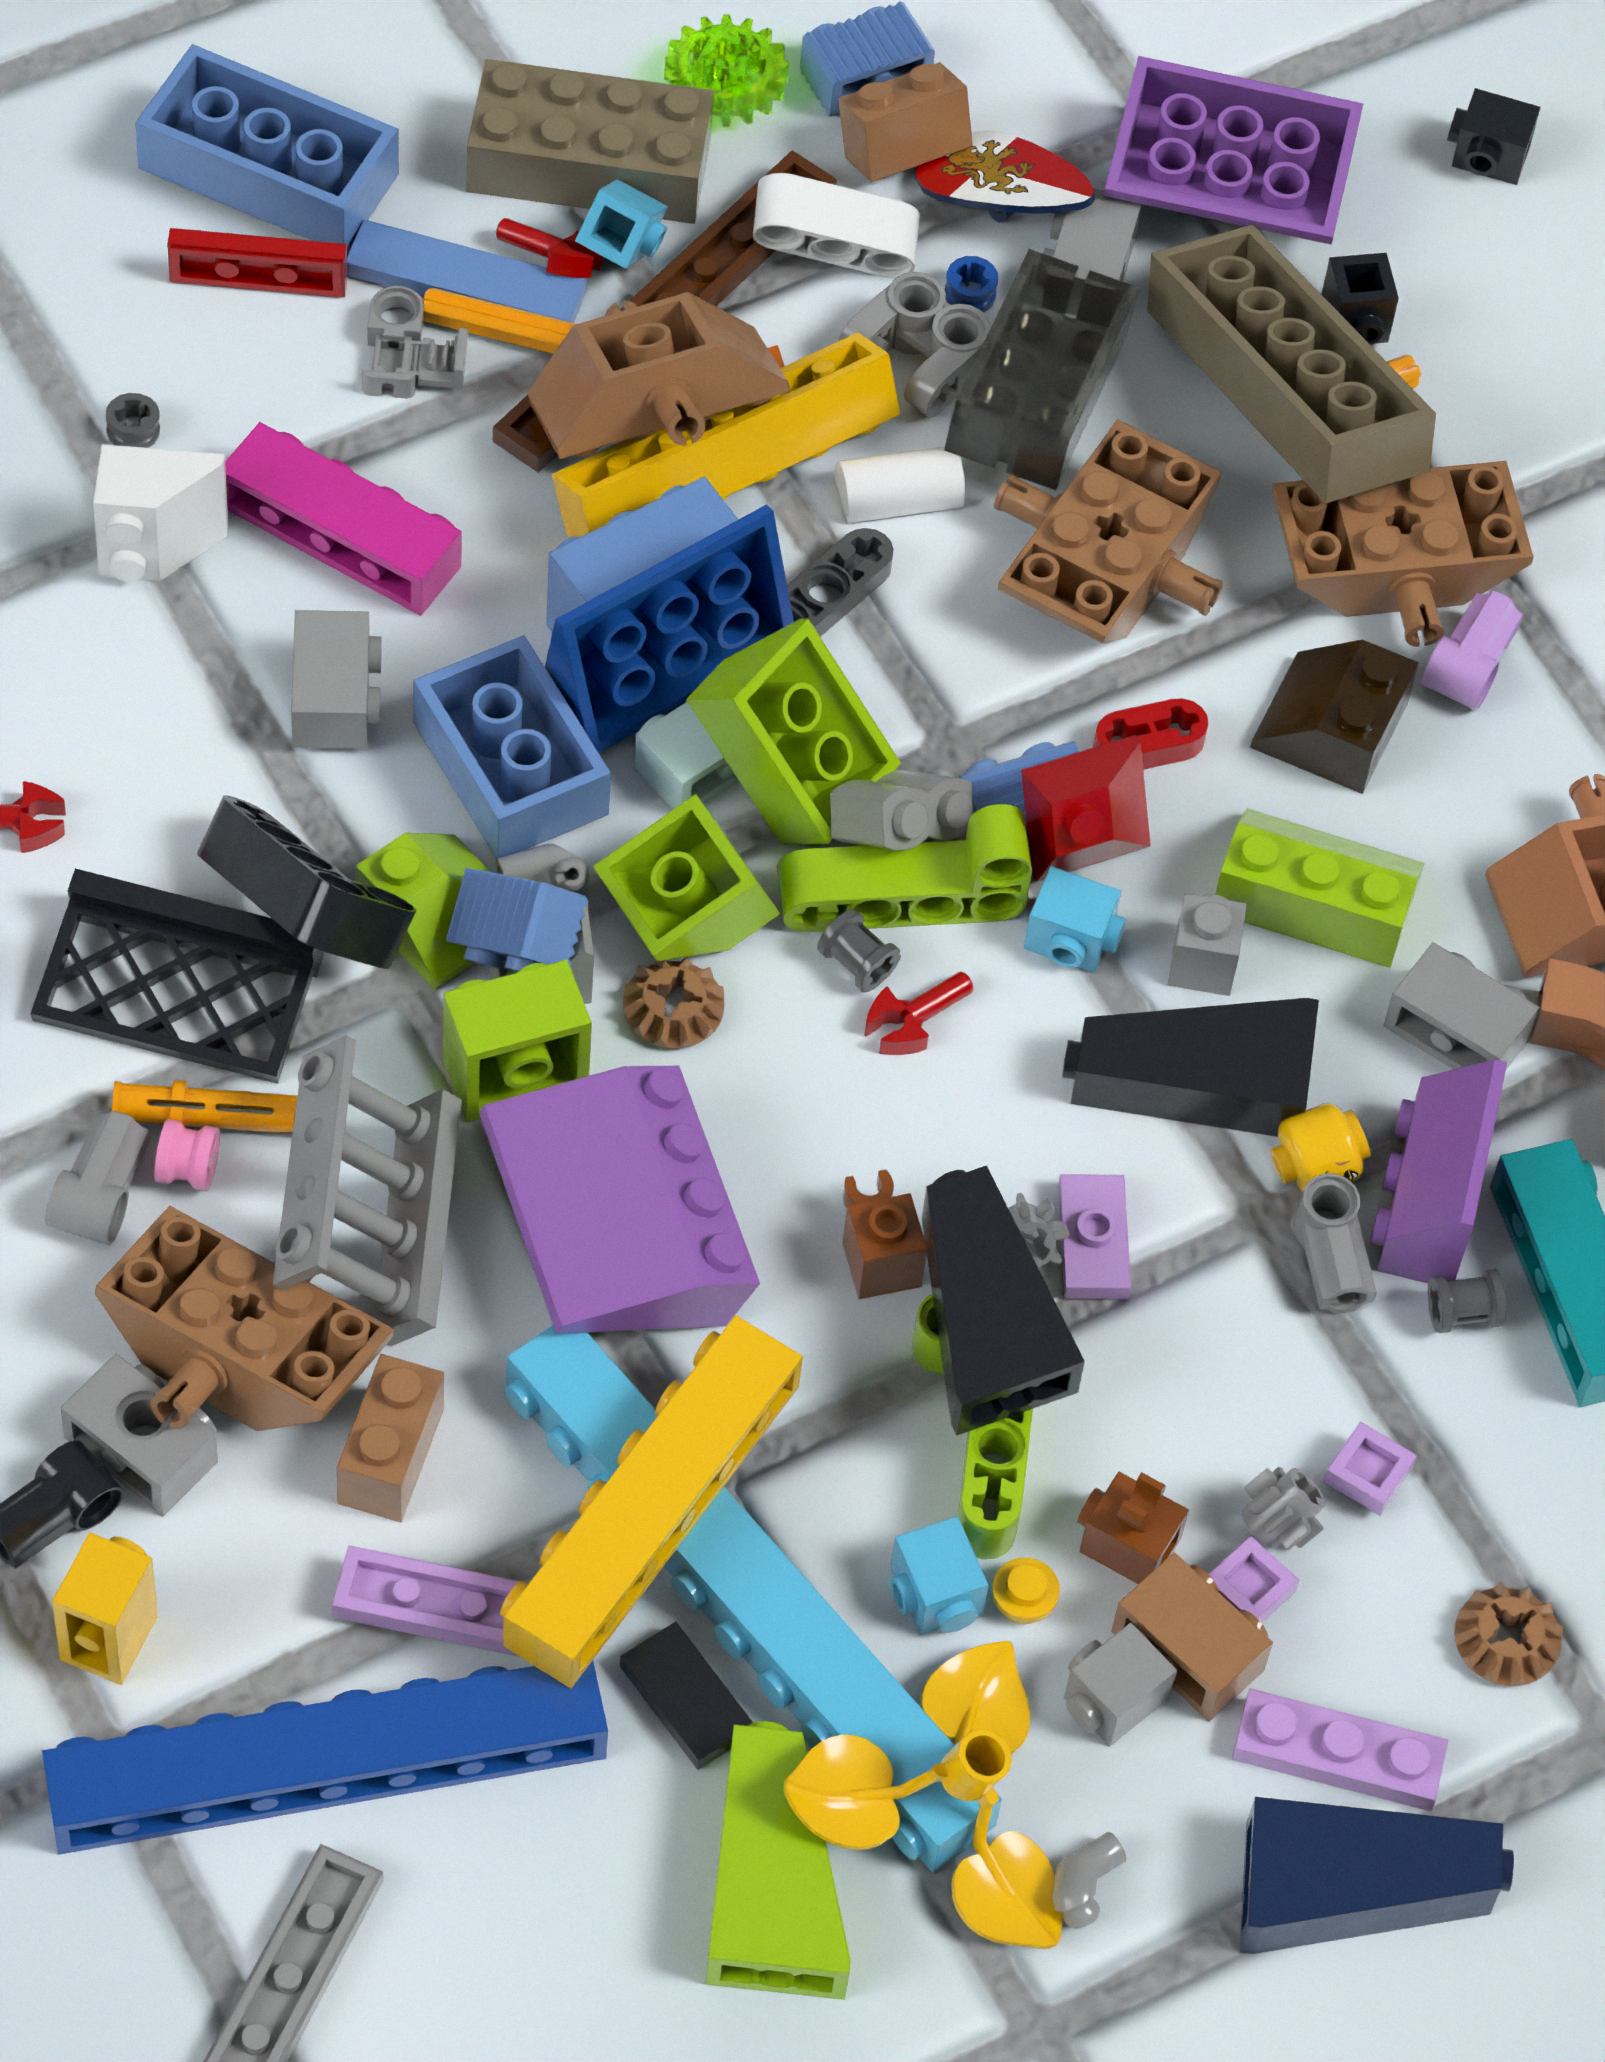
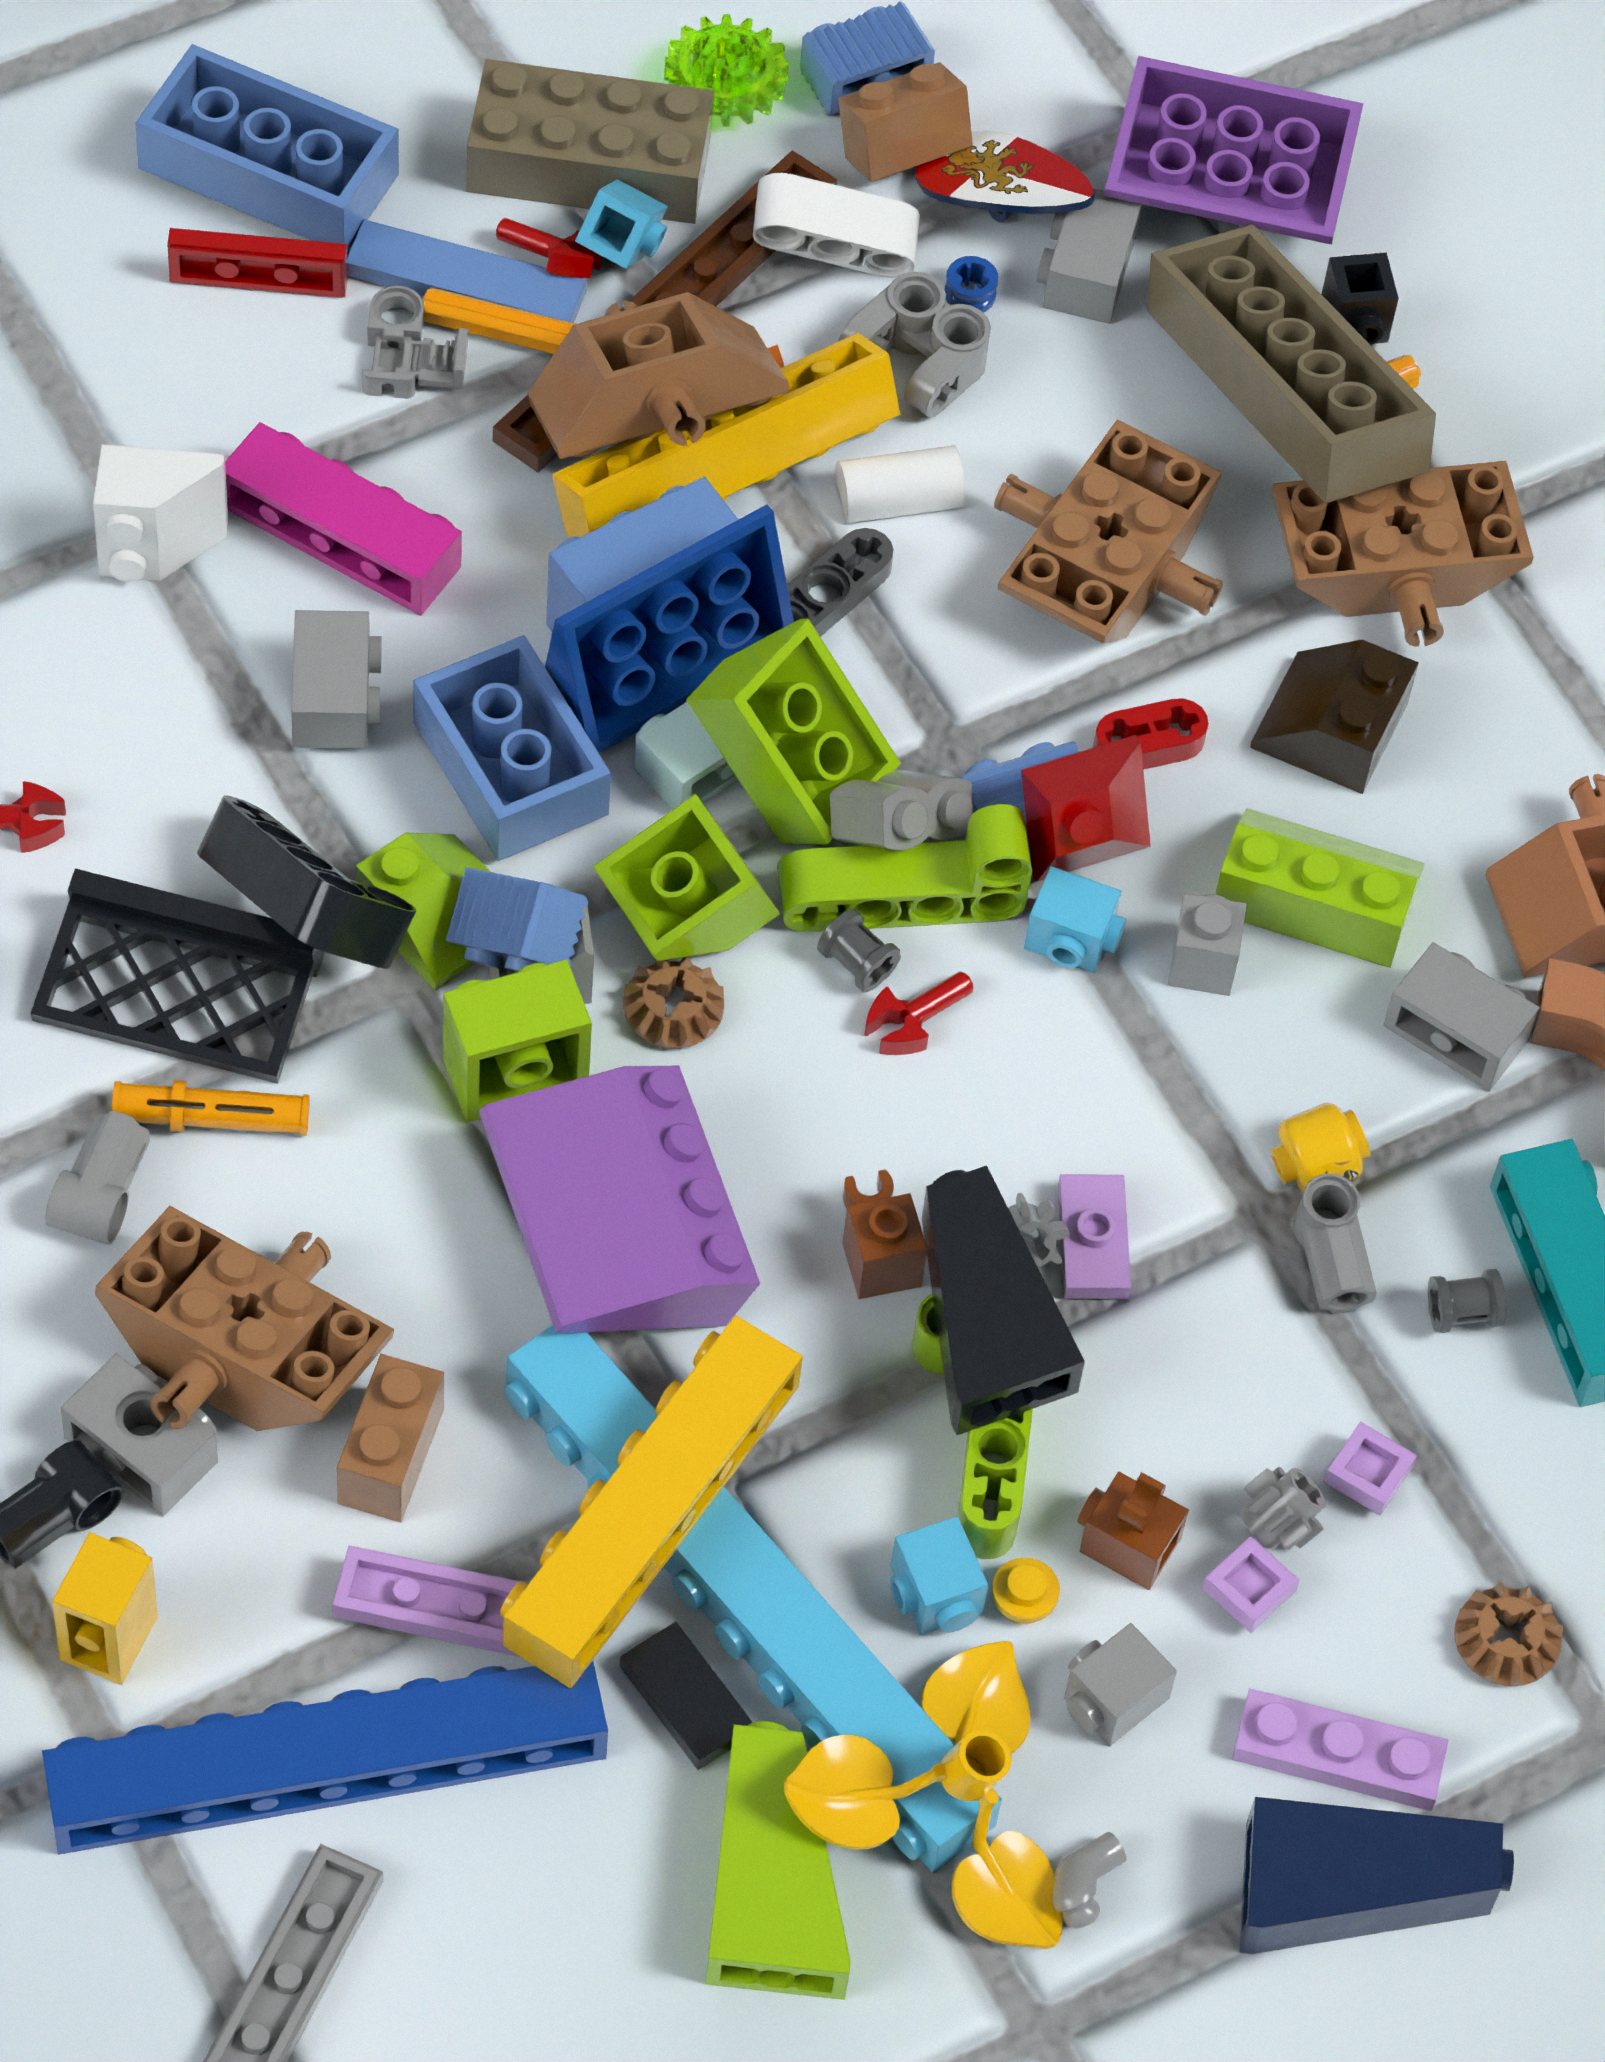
(133, 406): dark grey bush -> none
(187, 1155): bright pink wheel -> none
(417, 1182): light grey fence -> none
(548, 865): light grey arm -> none
(1041, 370): clear smoke piece -> none
(1198, 1633): medium nougat brick -> none
(1199, 1064): black slope -> none
(1438, 1173): medium lavender slope -> none
(1469, 659): lavender piece -> none
(1493, 135): black brick -> none

